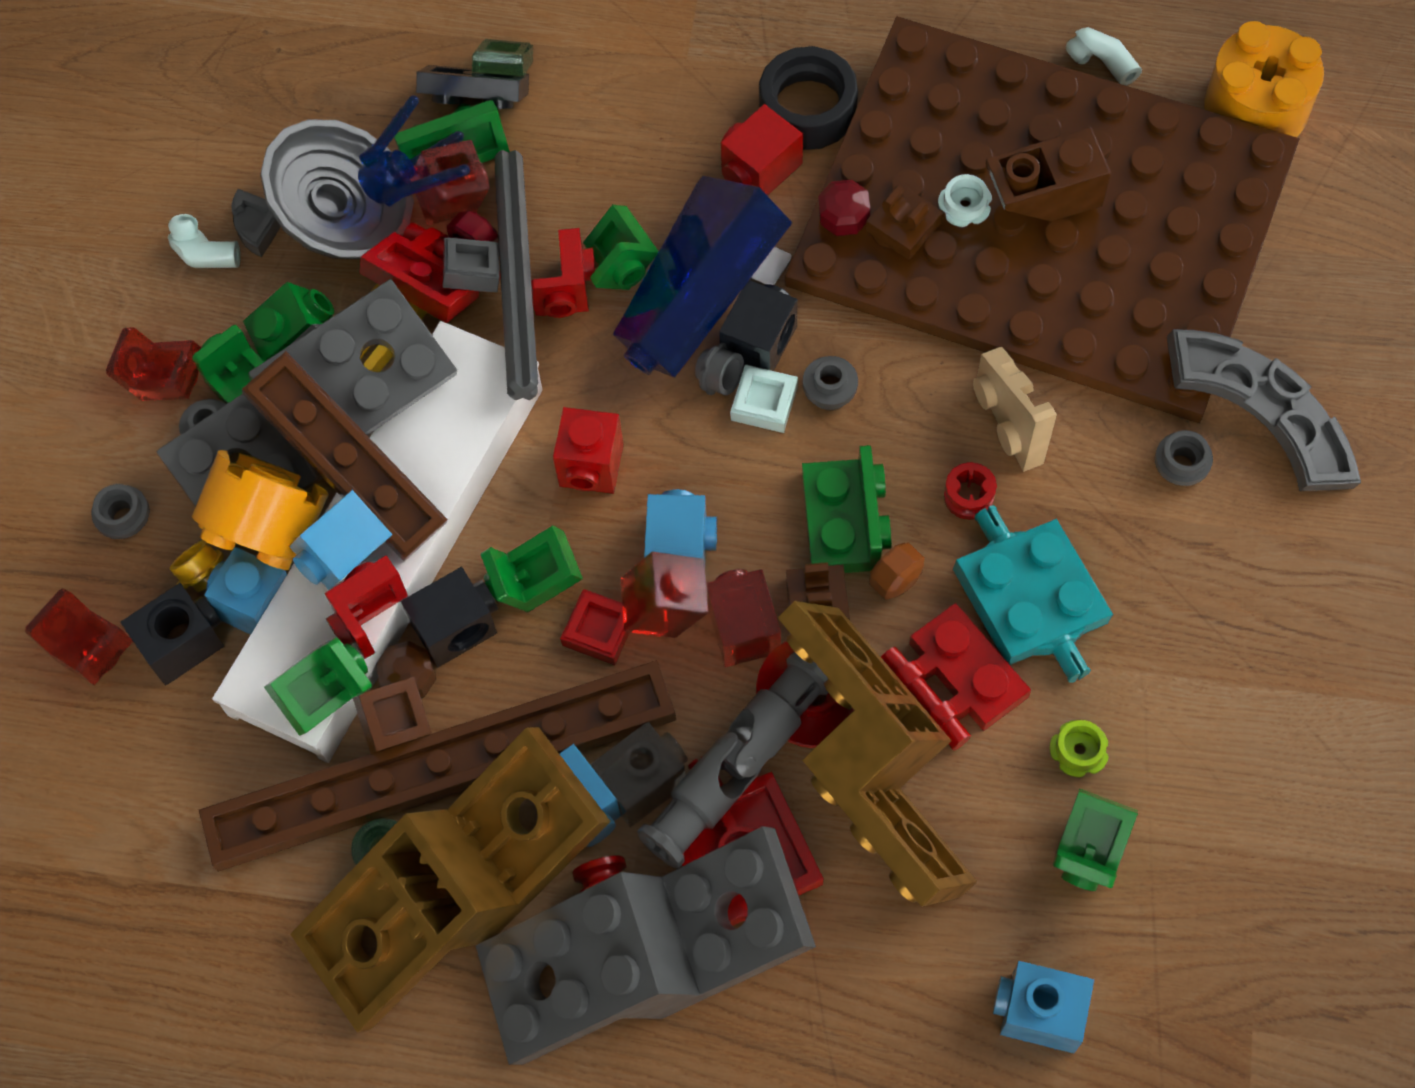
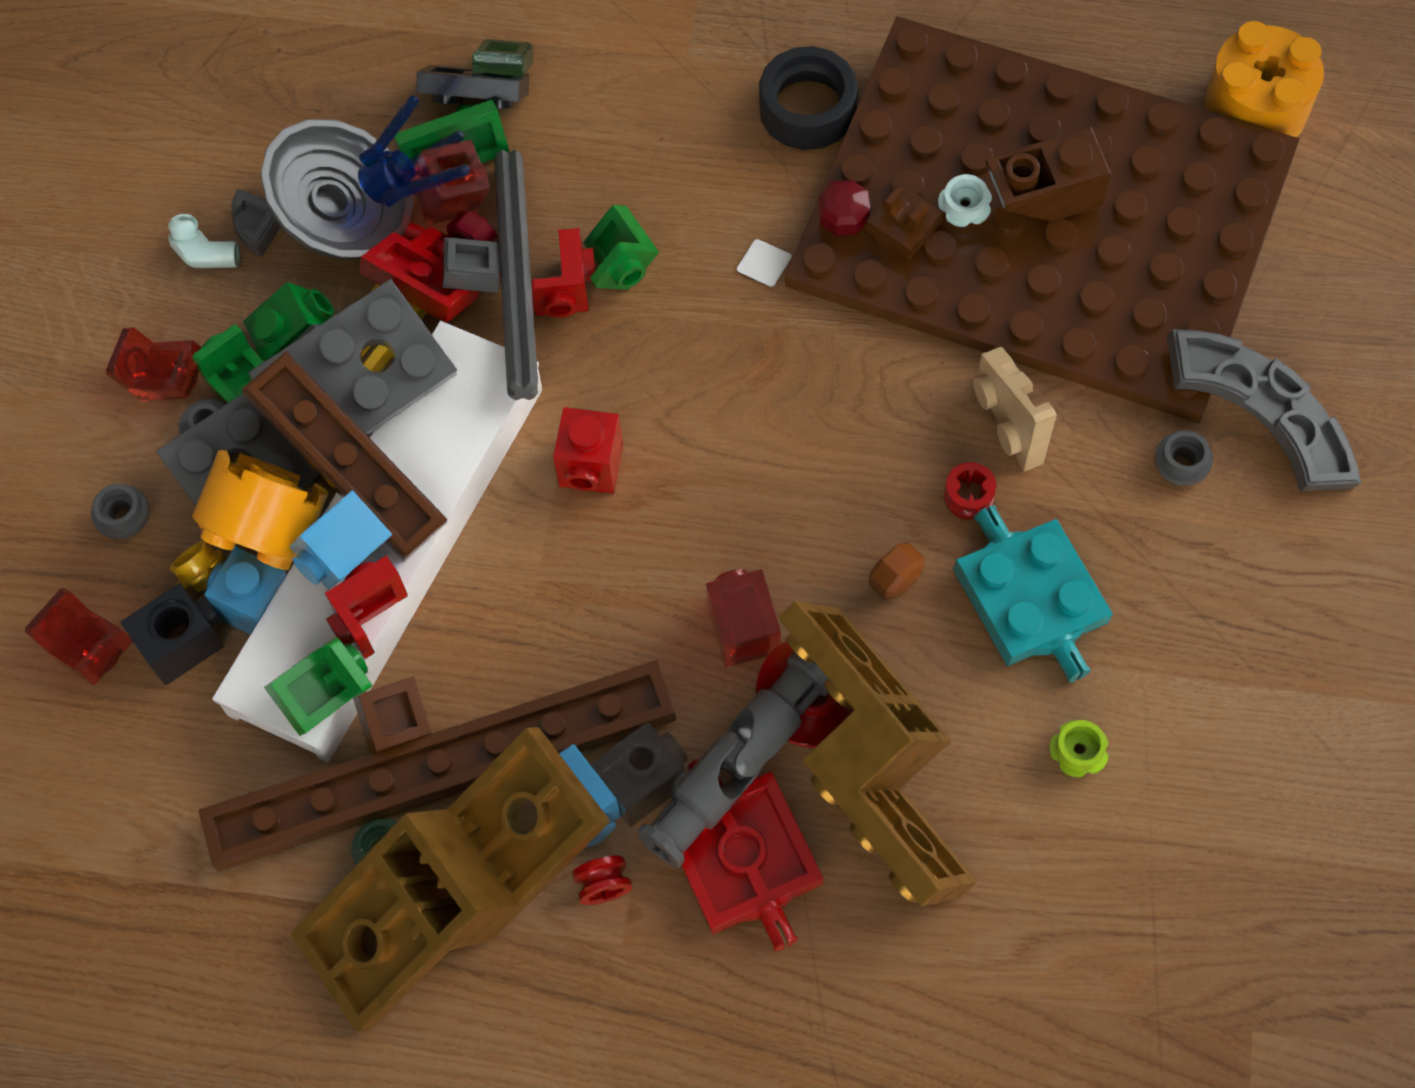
(406, 661): reddish brown tile -> none
(451, 615): black brick -> none
(532, 570): green bracket -> none
(596, 627): red tile -> none
(643, 946): dark grey bracket -> none
(664, 595): clear red brick -> none
(679, 524): dark azure brick -> none
(699, 272): clear blue slope -> none
(719, 370): dark grey plate -> none
(760, 324): black brick -> none
(761, 150): red brick -> none
(764, 398): light aqua tile -> none
(818, 585): reddish brown tile -> none
(830, 396): dark grey plate -> none
(844, 512): green bracket -> none
(966, 666): red plate -> none
(1044, 1006): dark azure brick -> none
(1094, 841): green bracket -> none
(1106, 48): light aqua arm -> none

